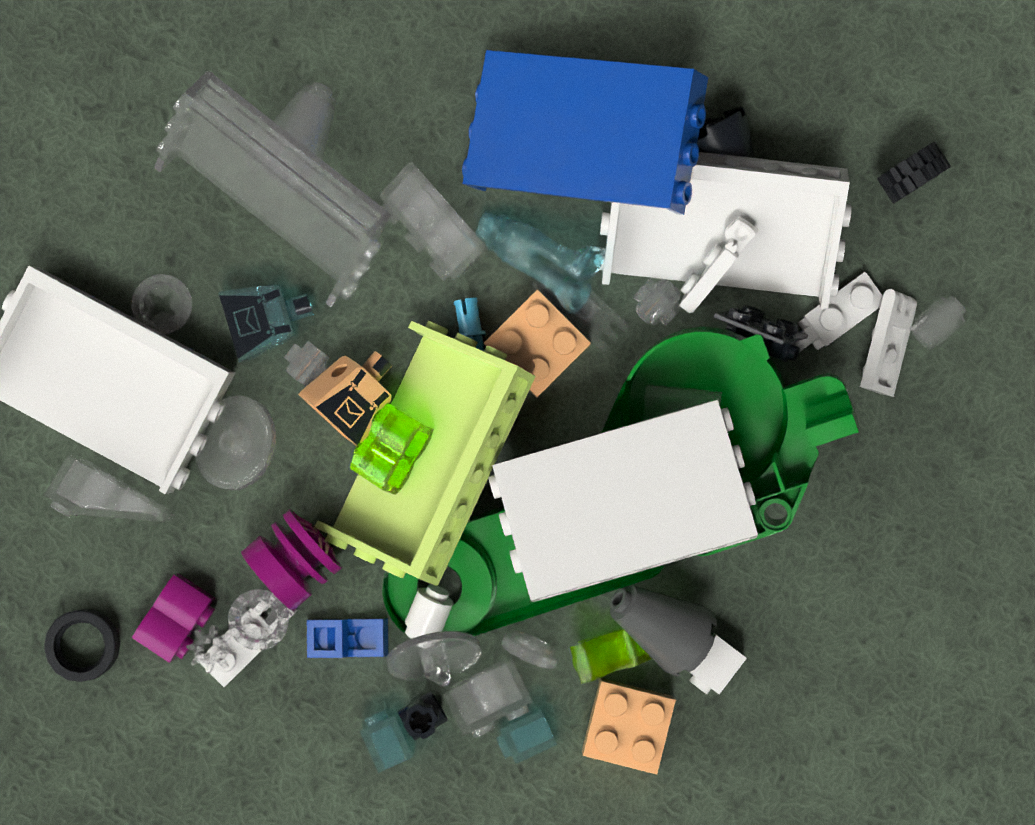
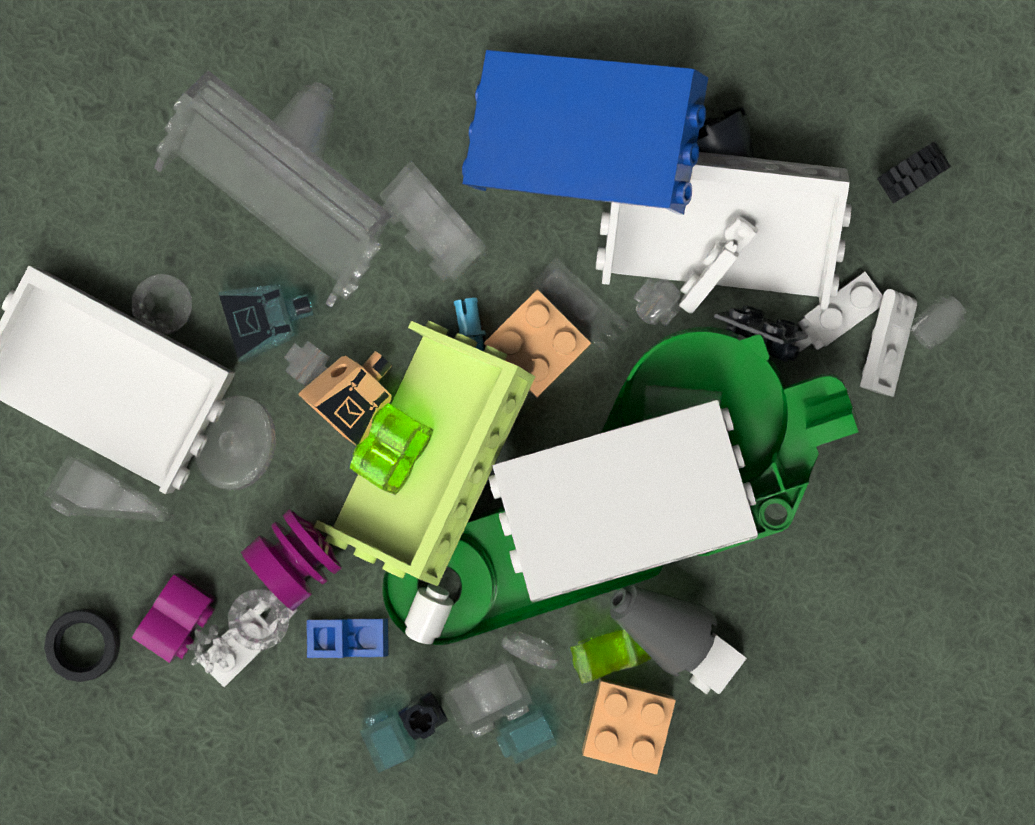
(434, 656): clear shield -> none
(521, 246): clear light blue piece -> none

